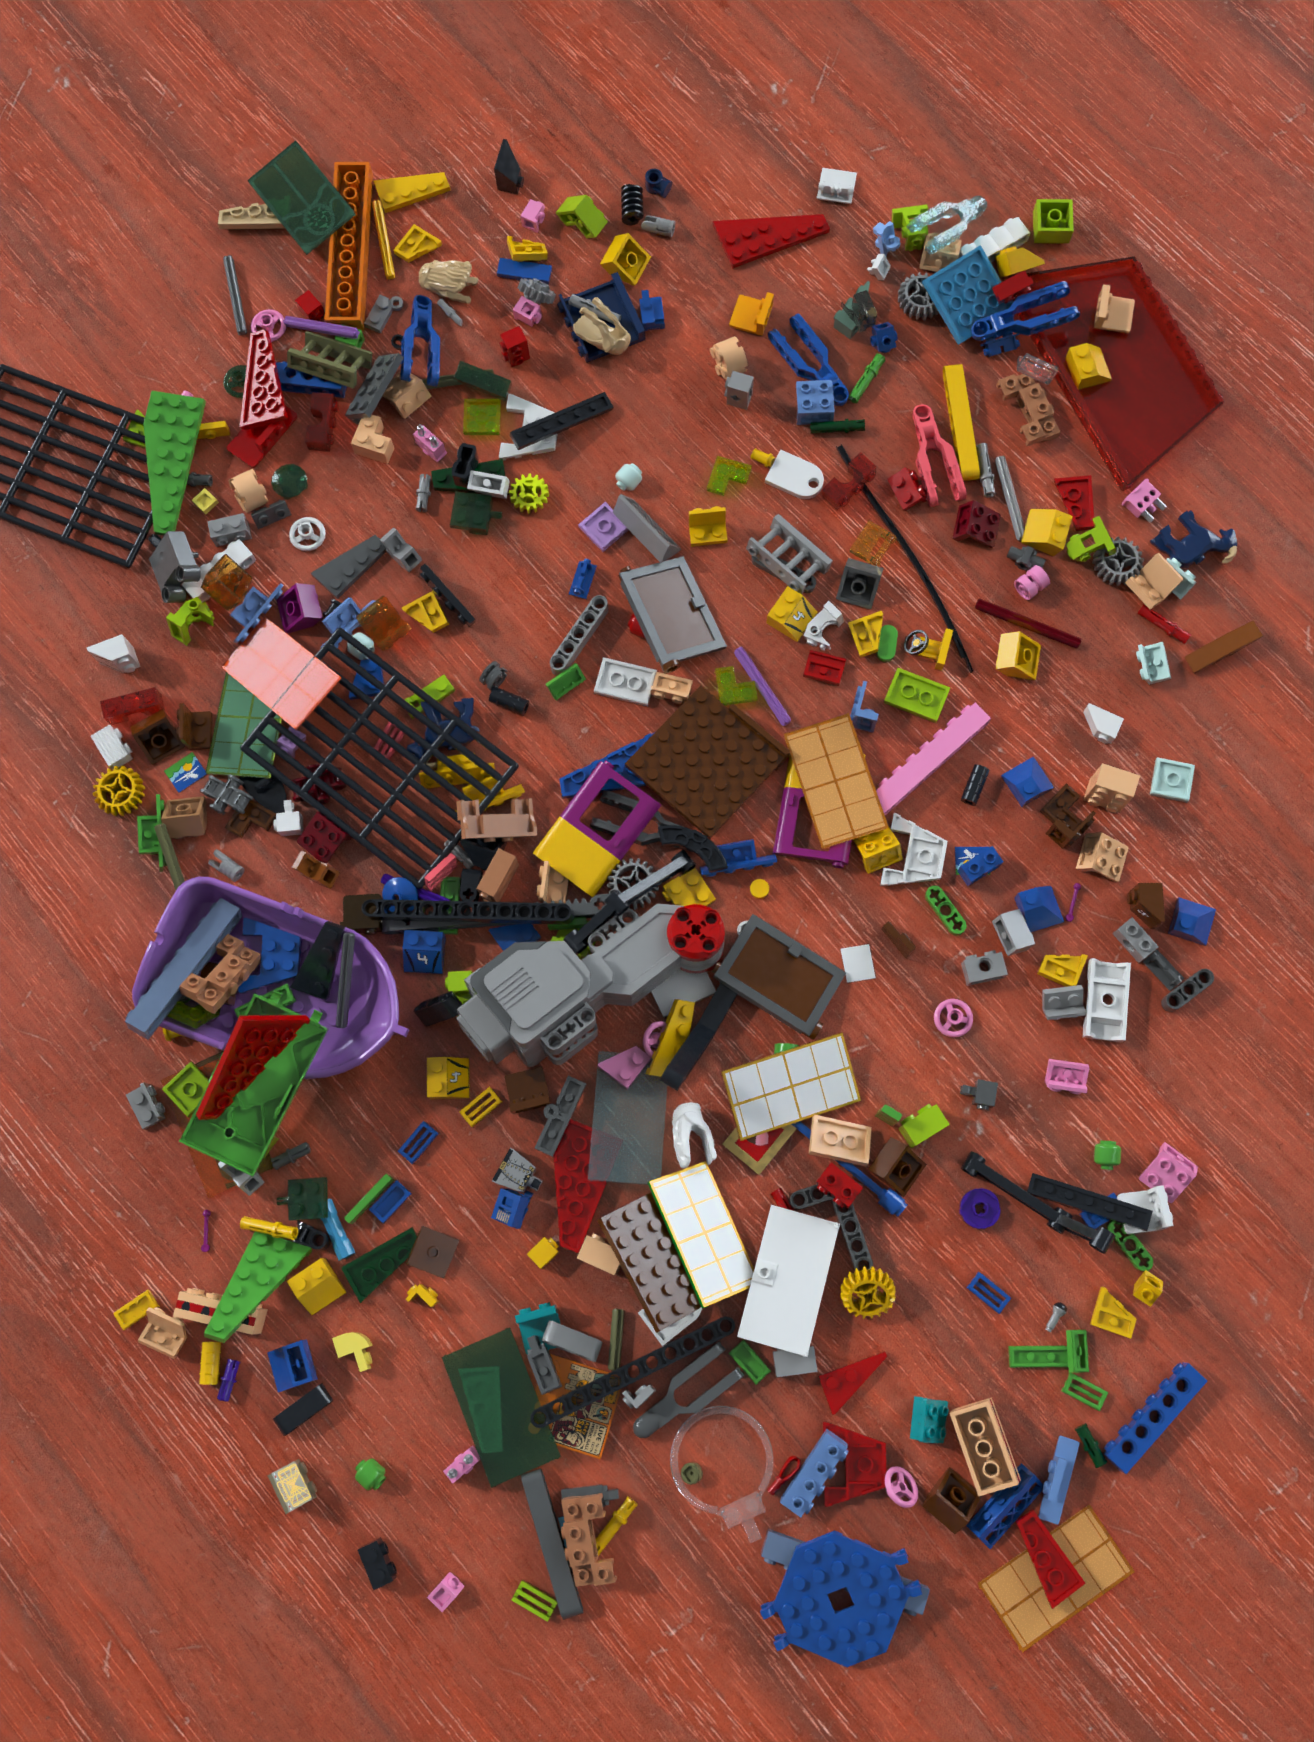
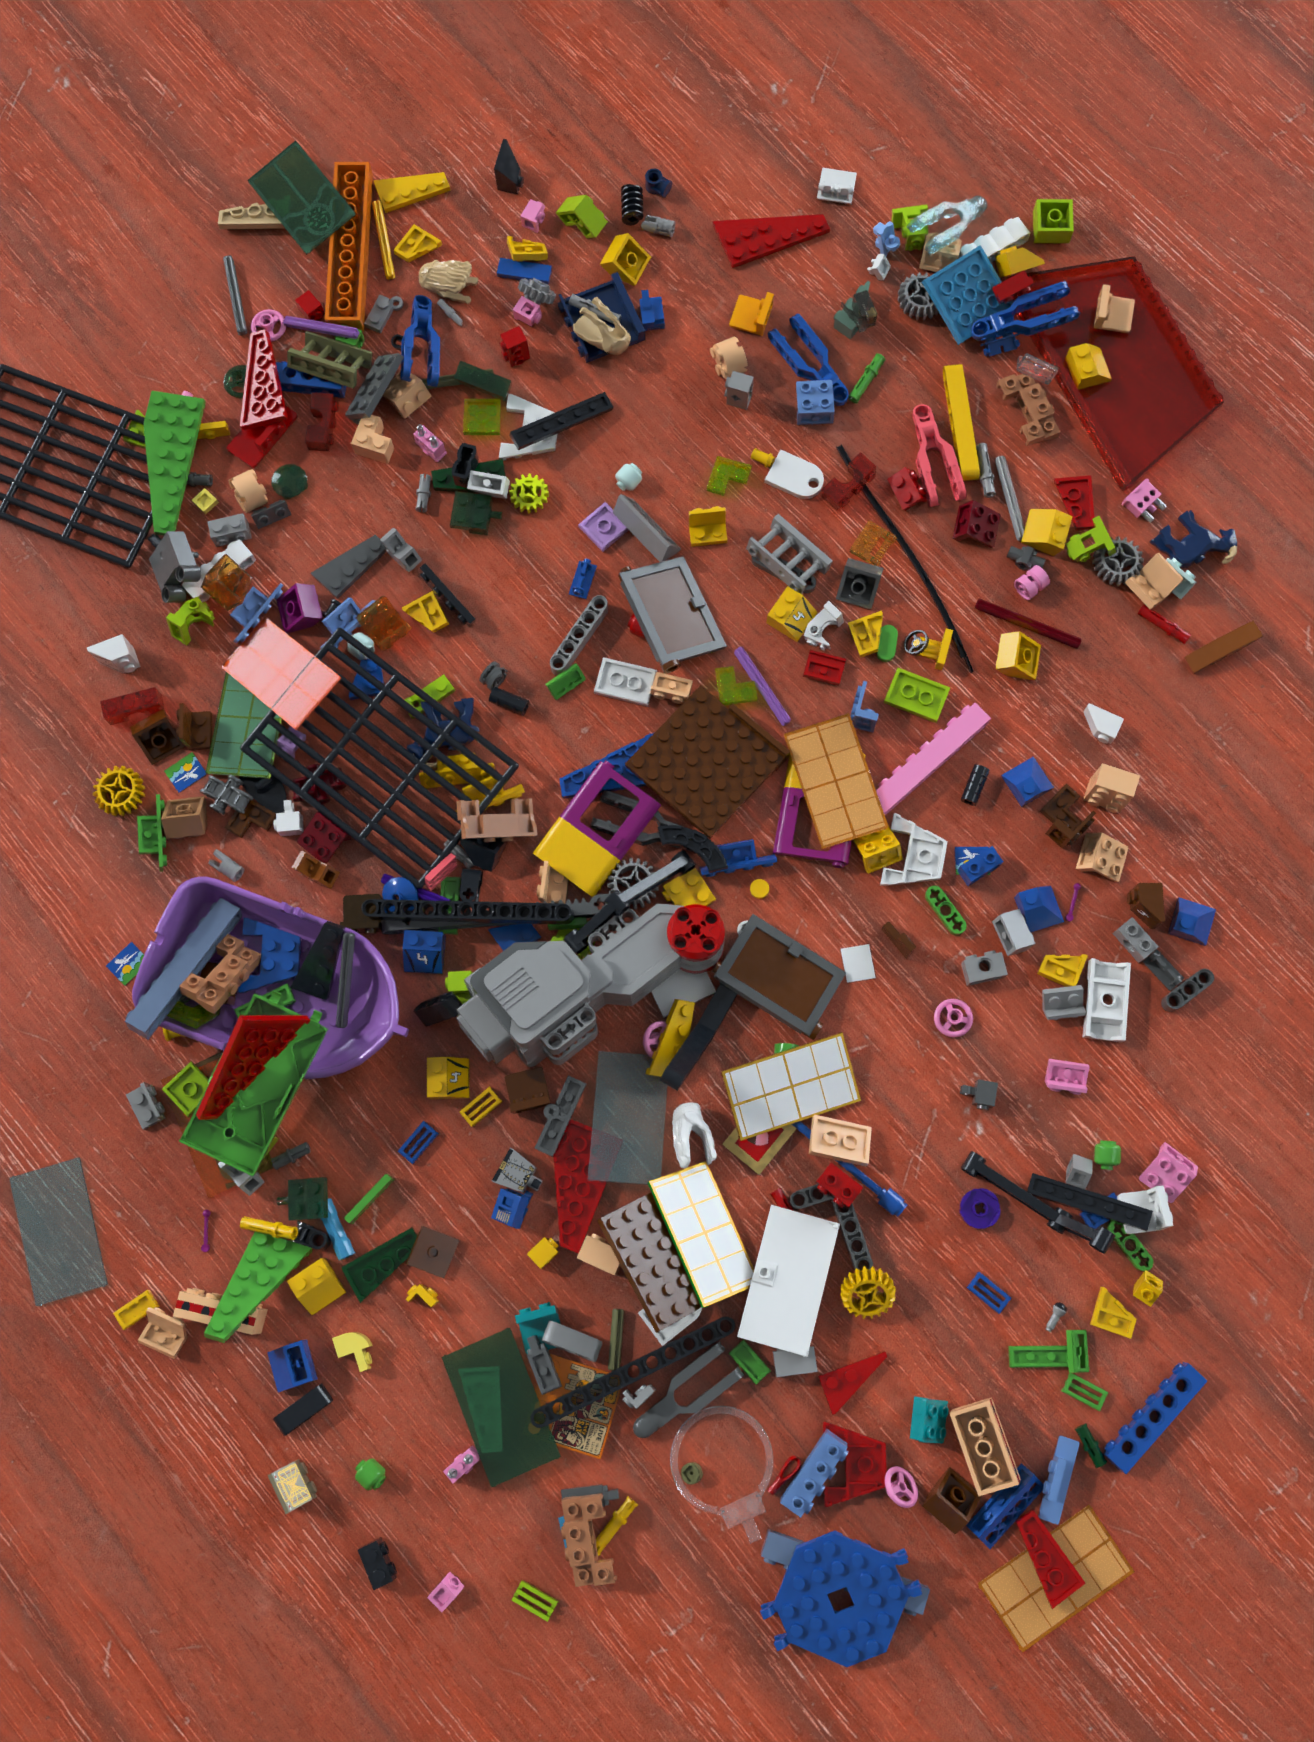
(58, 1231): none -> clear light blue piece
(112, 747): white brick -> none
(126, 963): none -> sticker
(169, 855): olive axle -> none
(210, 1363): yellow axle -> none
(228, 1380): dark purple axle -> none
(303, 526): white piece -> none
(390, 1201): blue tile -> none
(398, 739): coral tile -> none
(497, 876): nougat brick -> none
(552, 1544): dark grey beam -> none
(625, 1066): bright pink wing -> none
(837, 426): dark green pin -> none
(883, 337): blue brick -> none
(888, 1115): bright green tile -> none
(897, 1166): reddish brown slope -> none
(923, 1126): lime brick -> none
(1079, 1171): none -> light grey brick
(1154, 663): light aqua bracket -> none
(1172, 779): light aqua tile -> none

